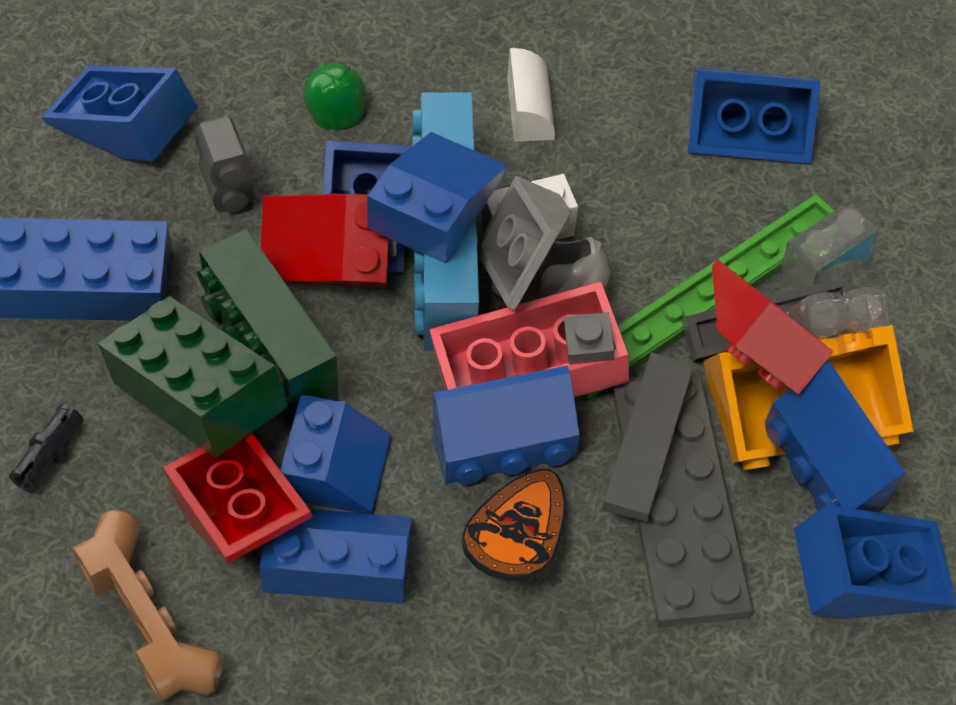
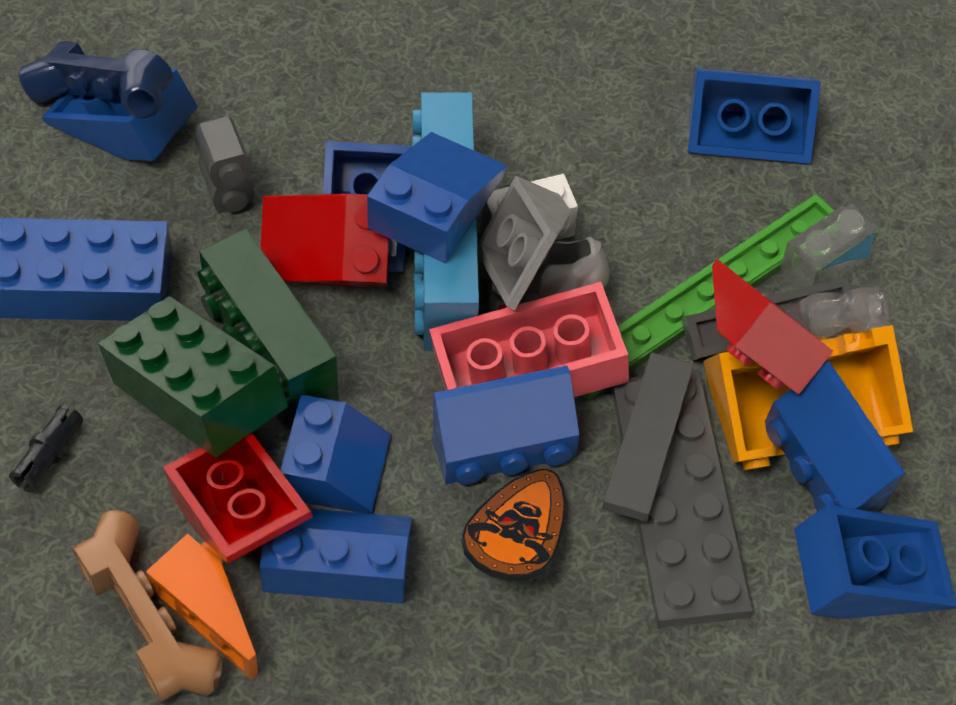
(132, 80): none -> dark blue plate
(198, 591): none -> orange slope
(335, 96): green hair -> none
(529, 97): white brick -> none
(589, 338): dark grey plate -> none

